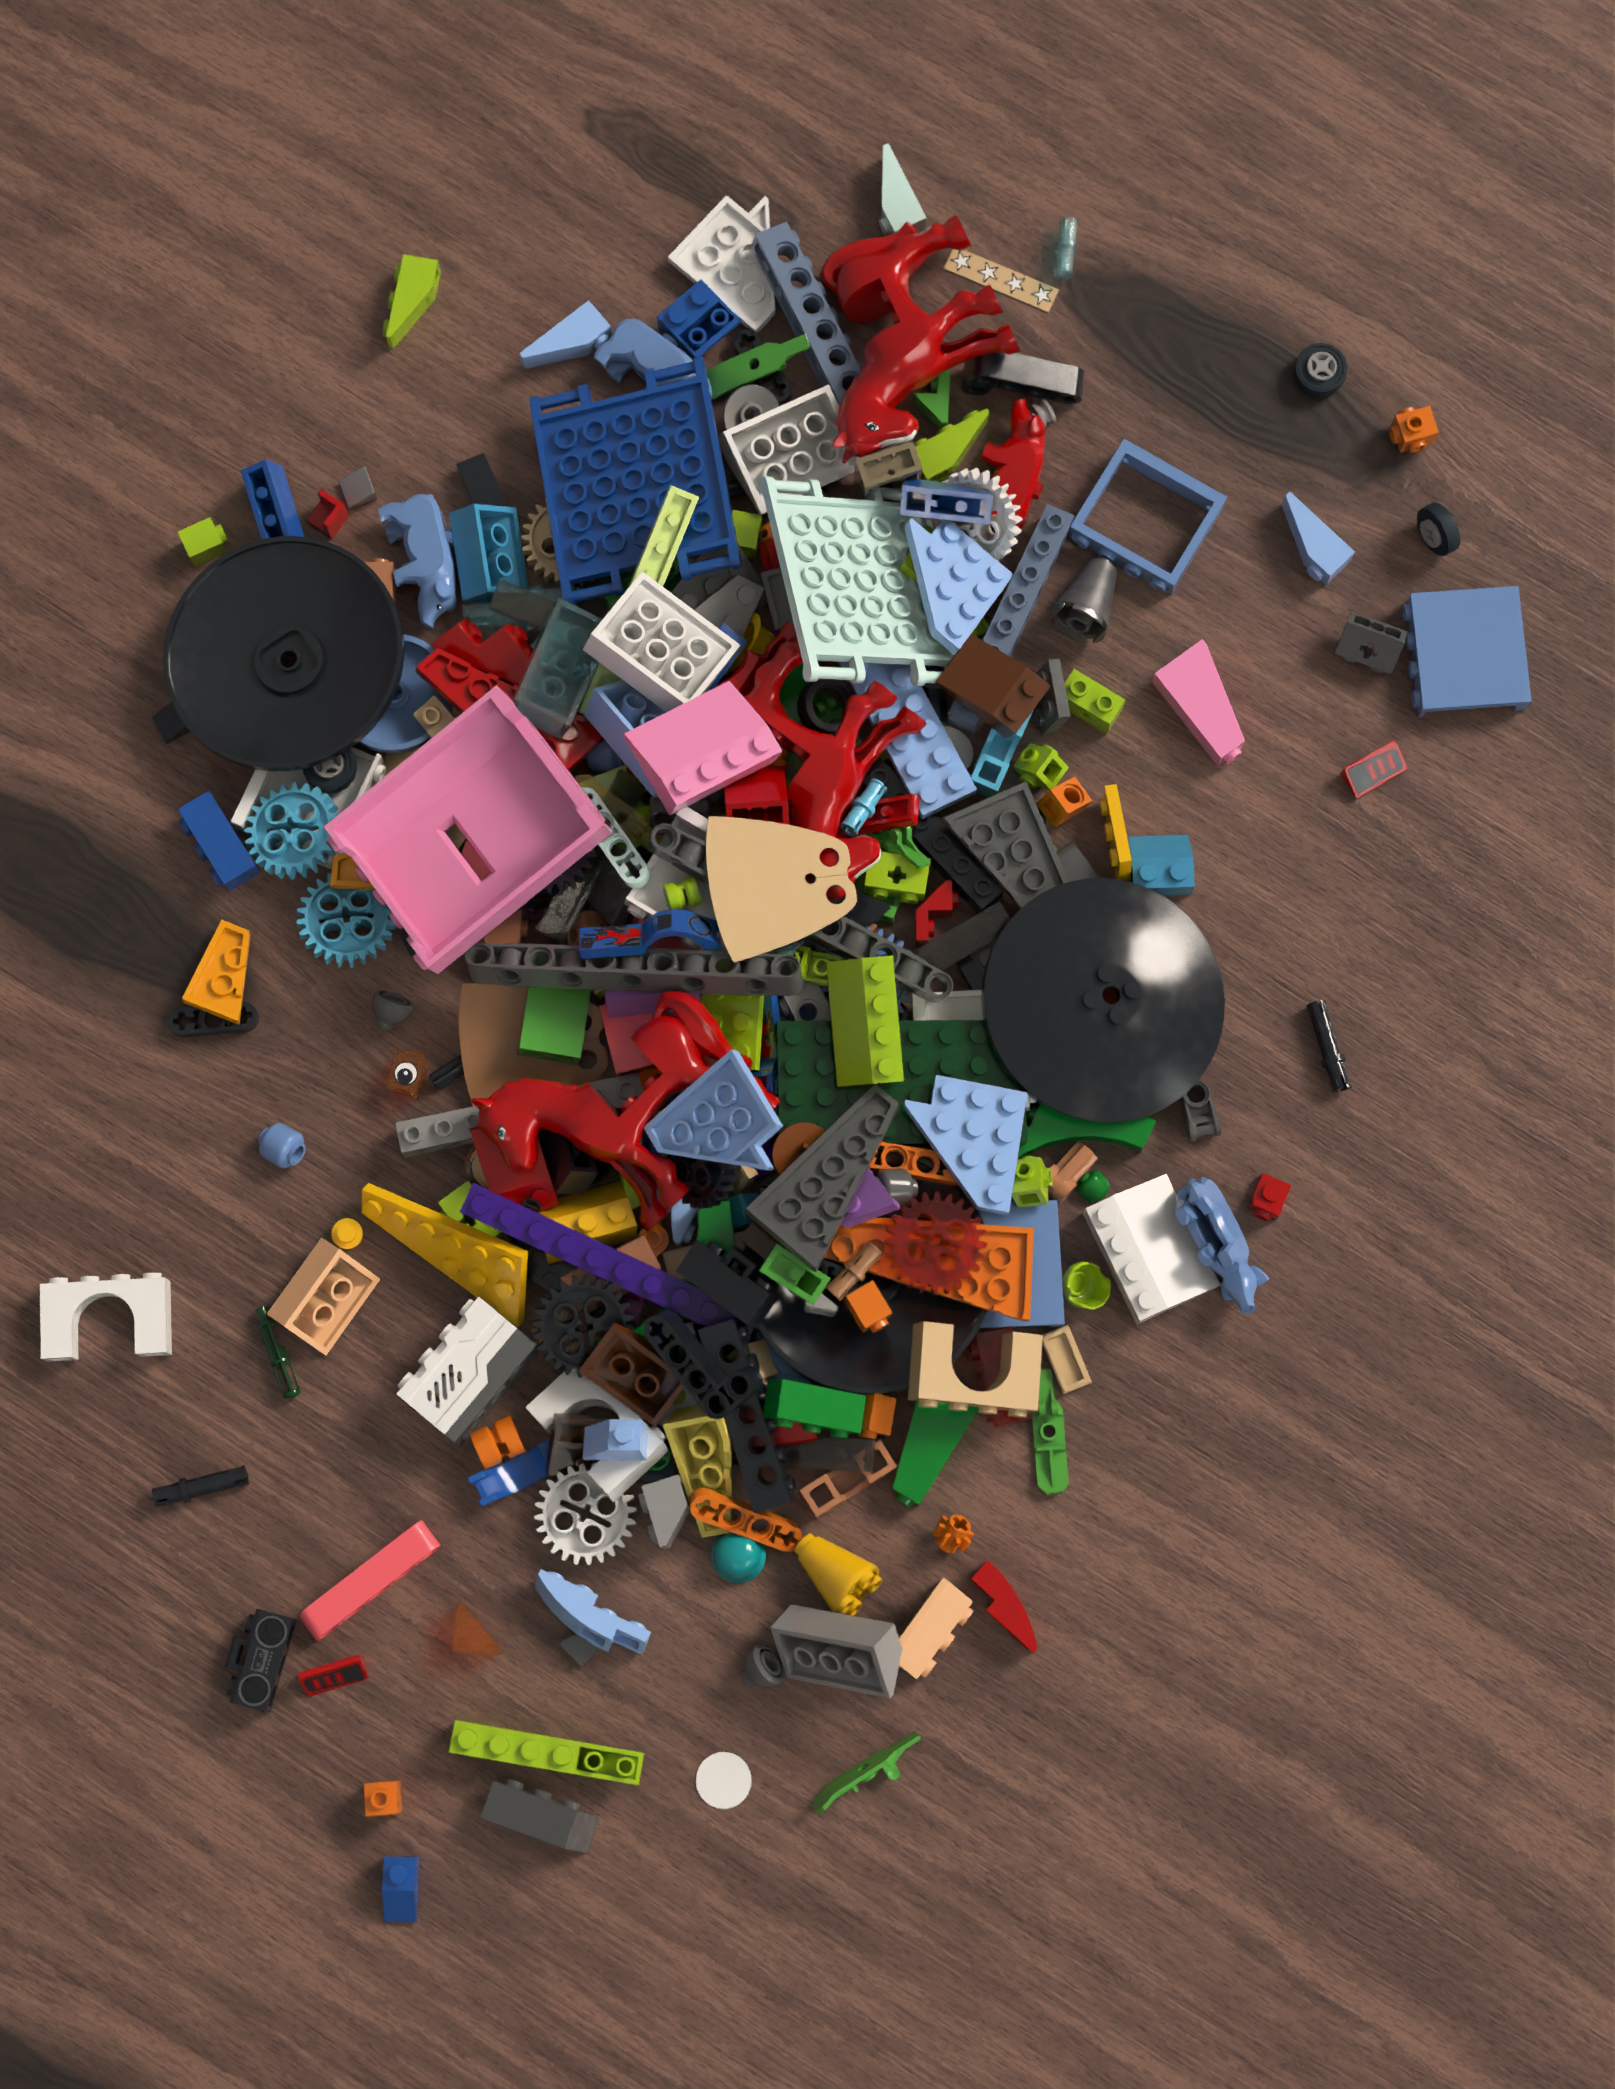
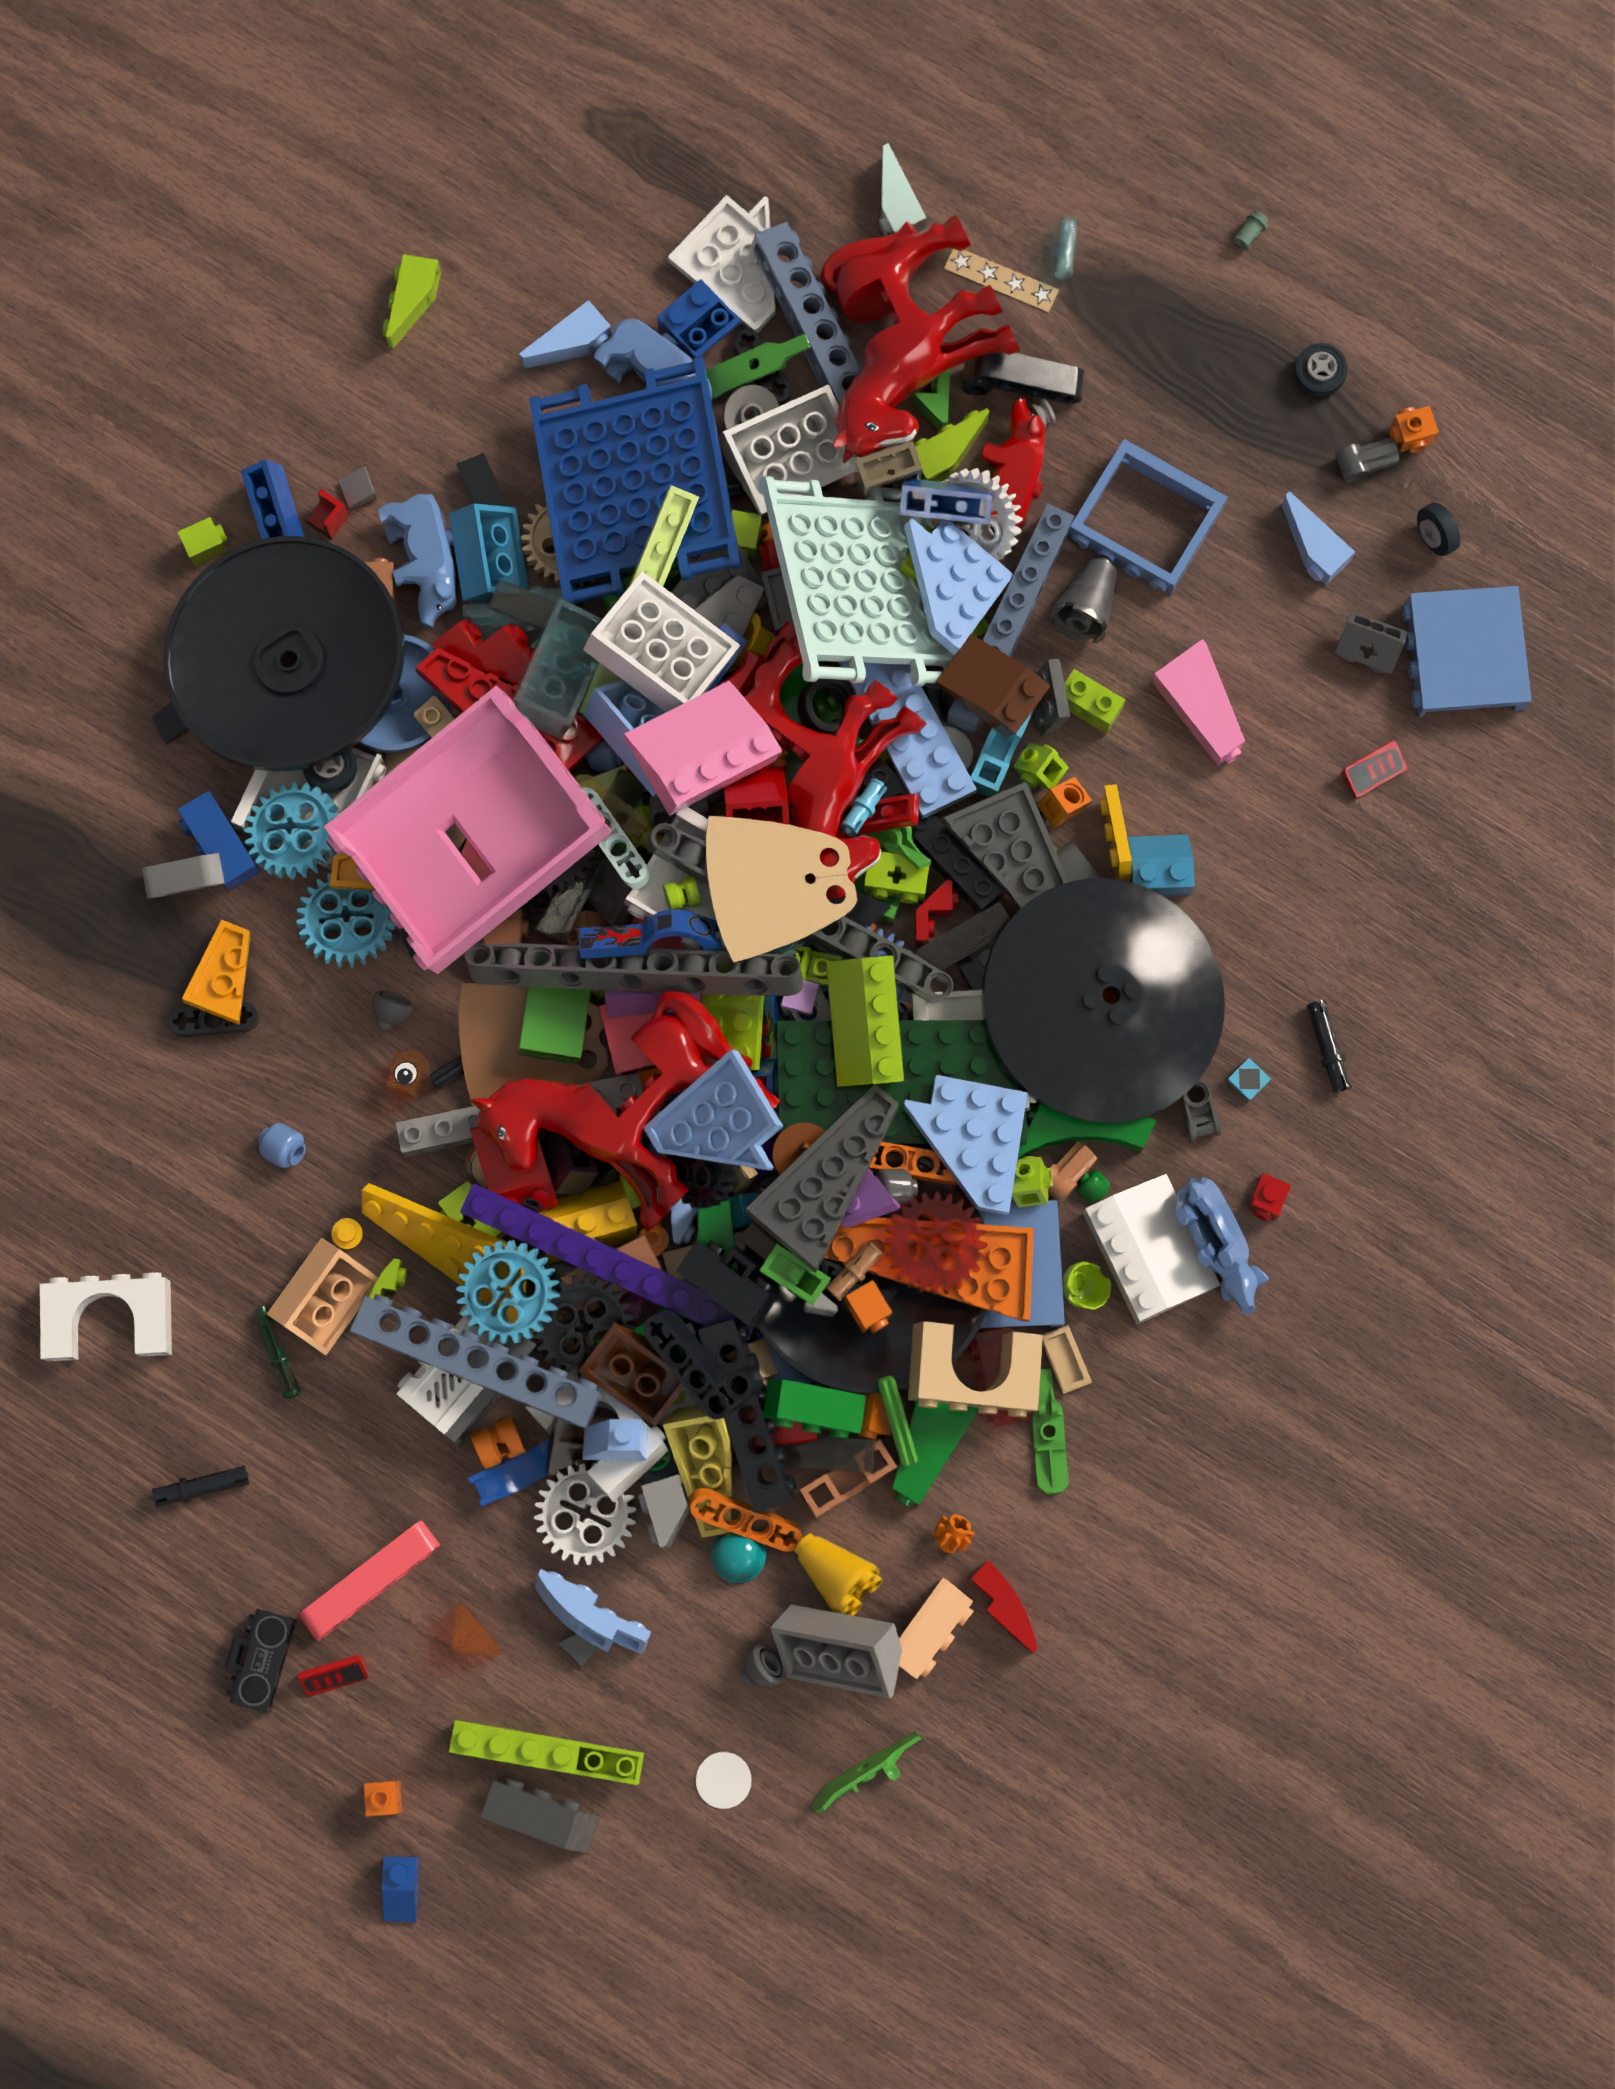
(183, 875): none -> light grey beam
(369, 1326): none -> sand blue brick
(390, 1279): none -> lime slope
(485, 1275): none -> medium azure gear
(802, 1001): none -> lavender tile
(897, 1420): none -> bright green axle
(1248, 1079): none -> tile
(1255, 224): none -> sand green pin
(1359, 461): none -> dark grey piece

